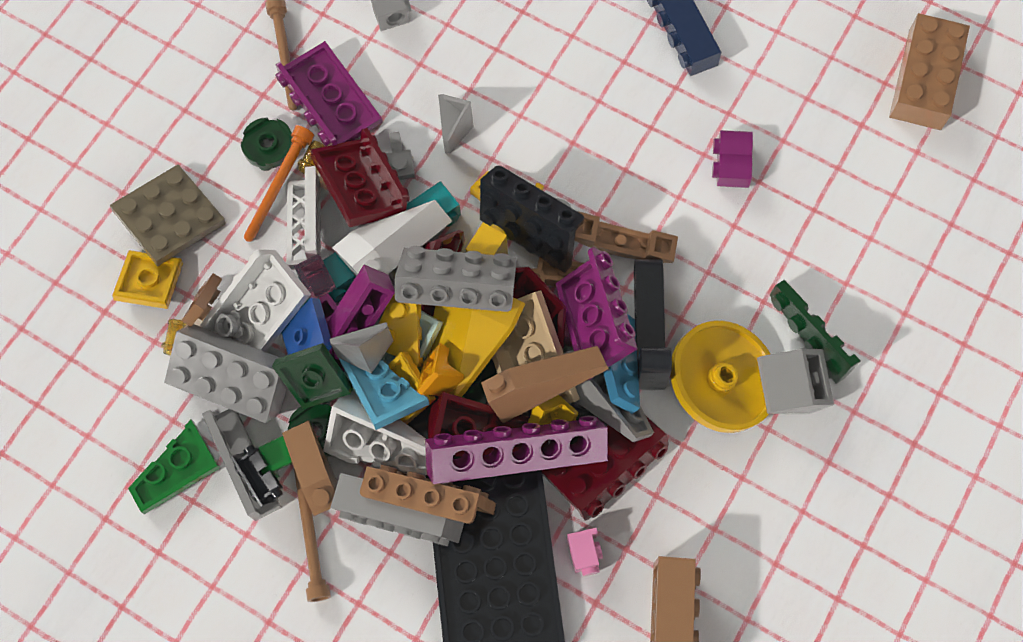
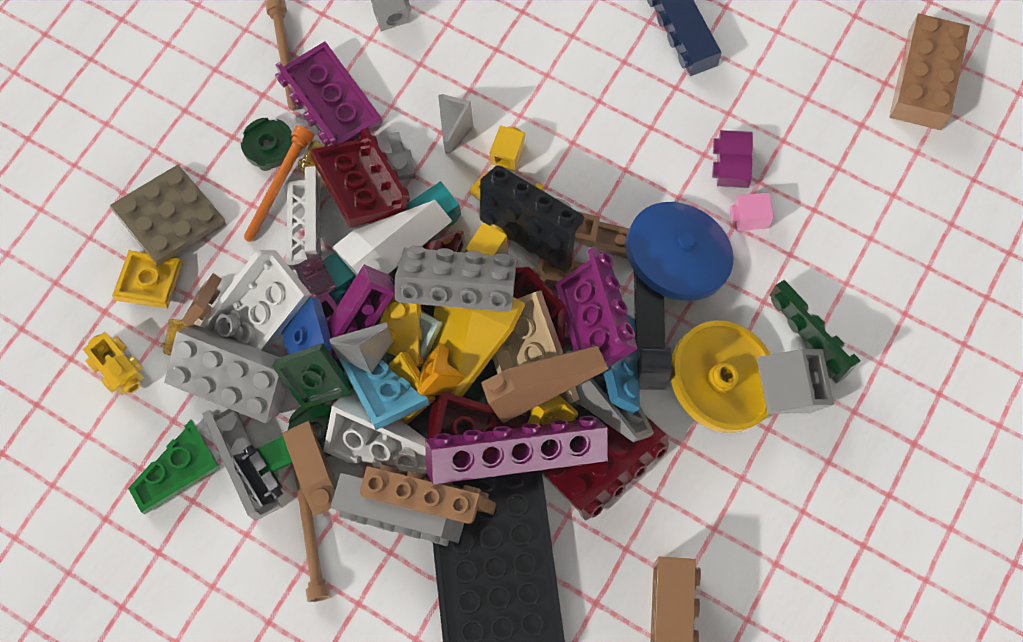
(120, 371): none -> yellow brick
(507, 147): none -> yellow brick
(585, 551): bright pink brick -> none
(679, 251): none -> blue dish
(752, 211): none -> bright pink brick

